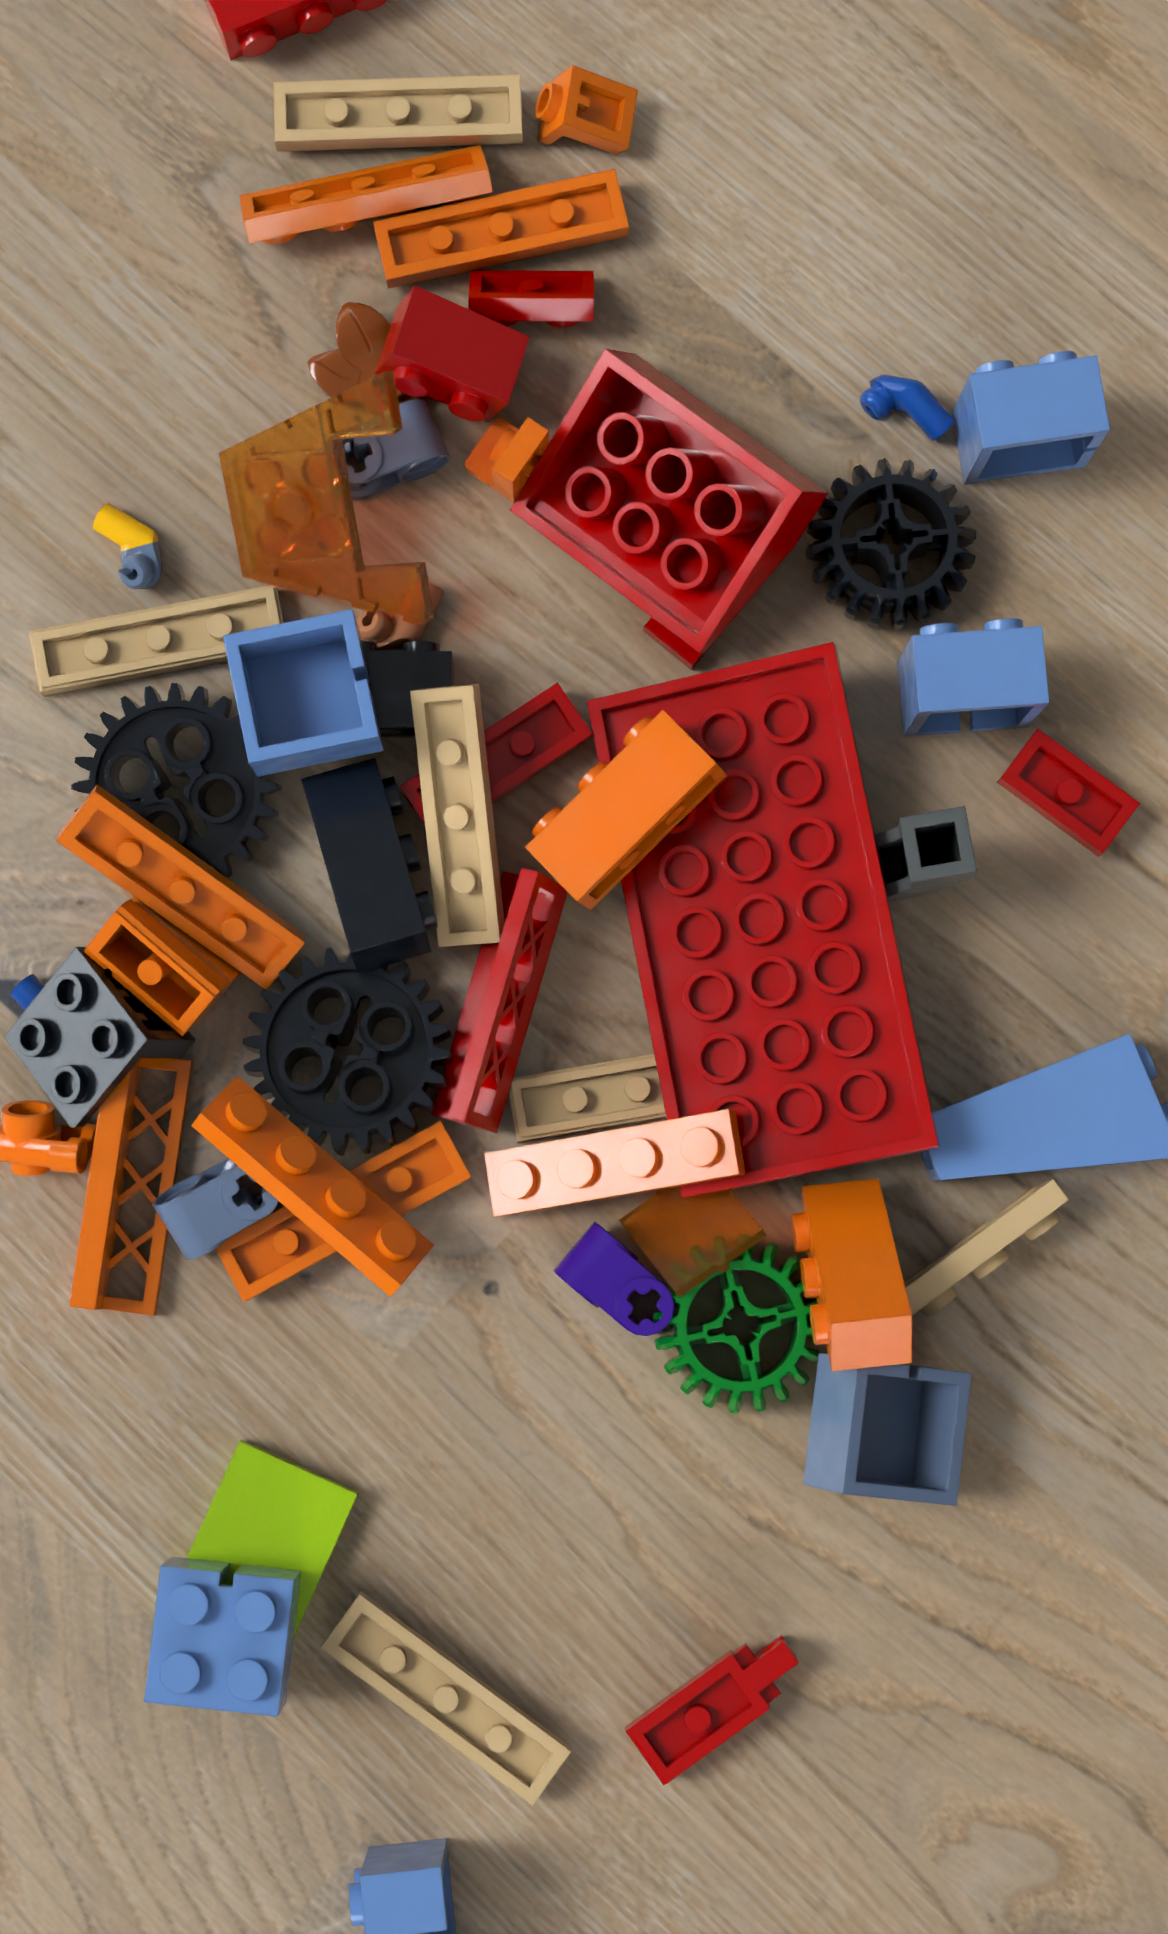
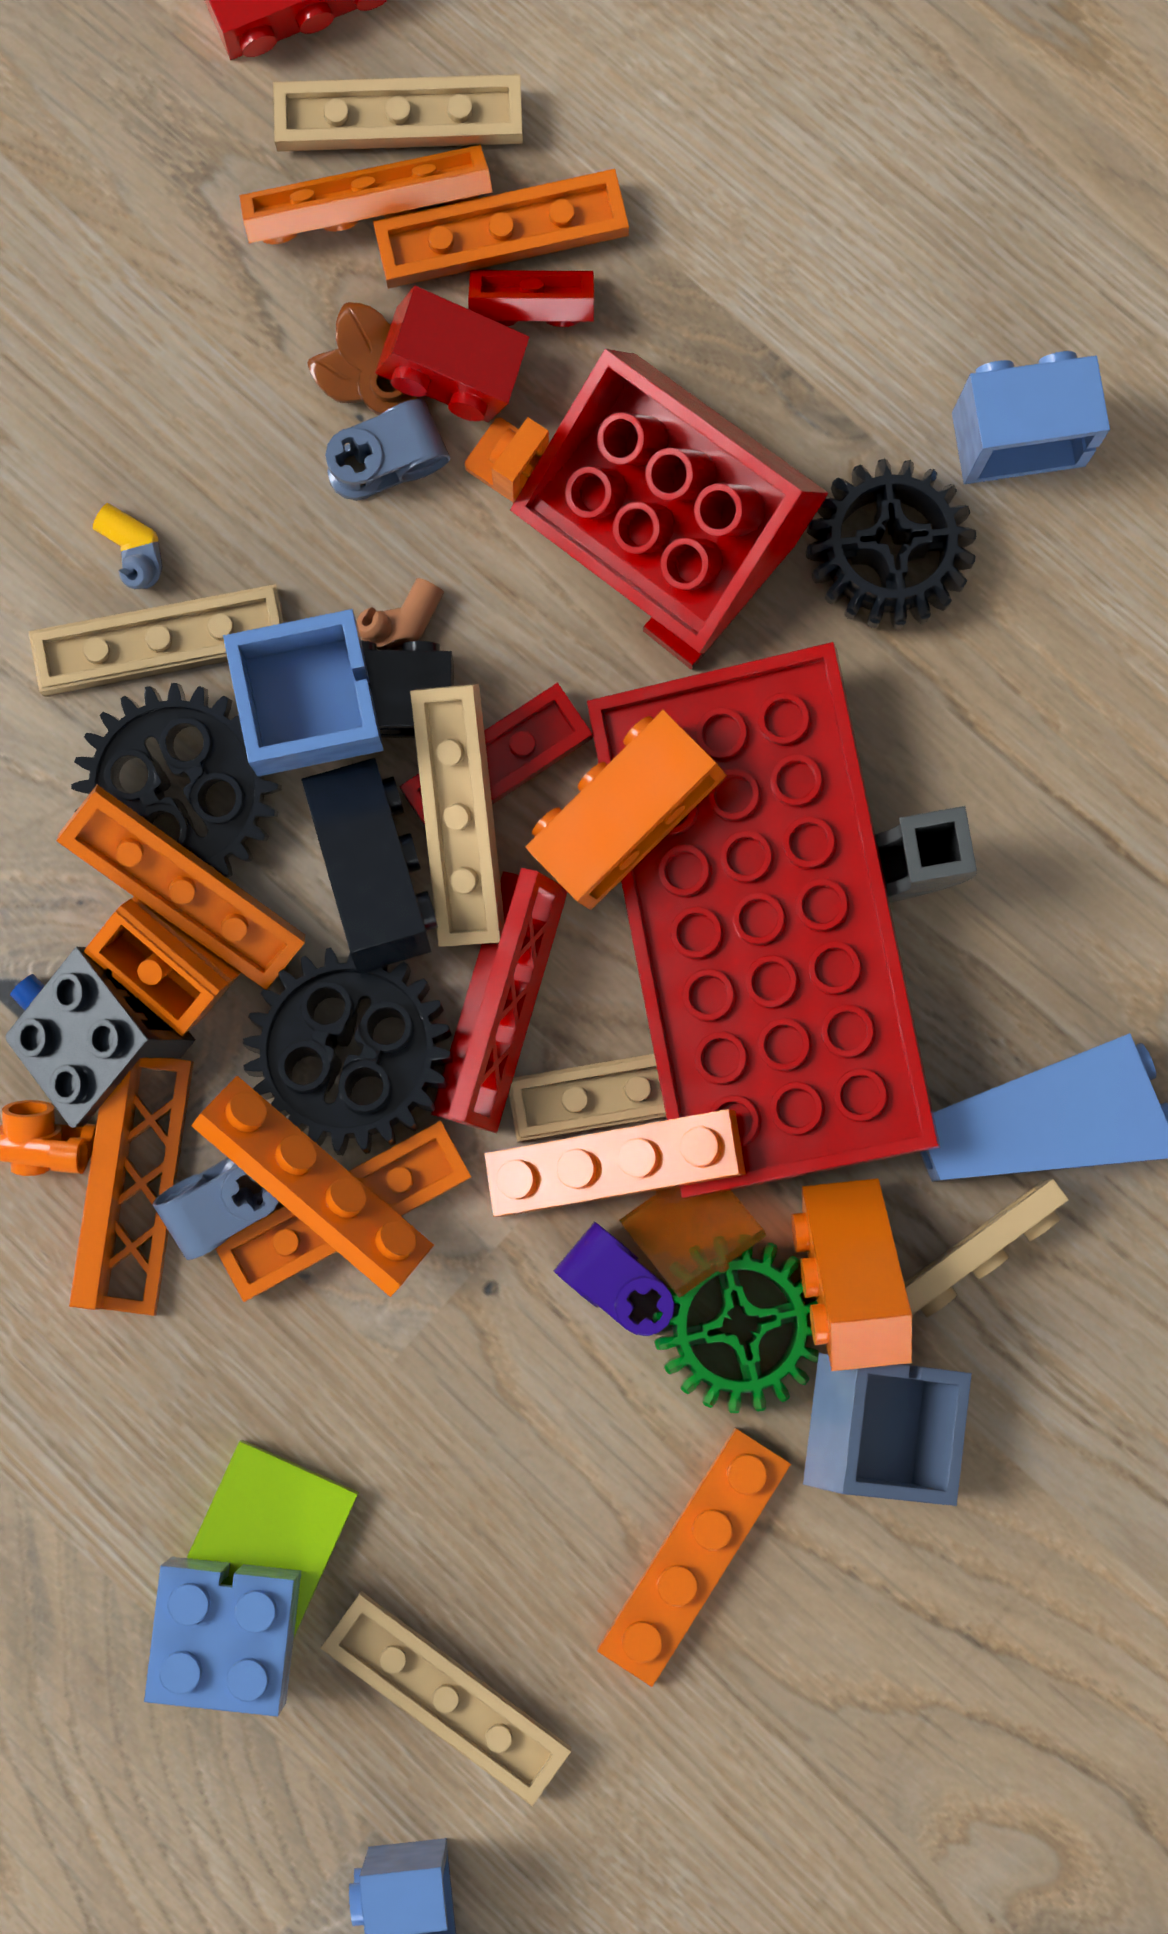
(298, 511): clear orange wing -> none
(586, 110): orange bracket -> none
(693, 1557): none -> orange plate
(710, 1708): red hinge -> none
(906, 396): blue arm -> none
(988, 672): medium blue piece -> none
(1068, 792): red plate -> none

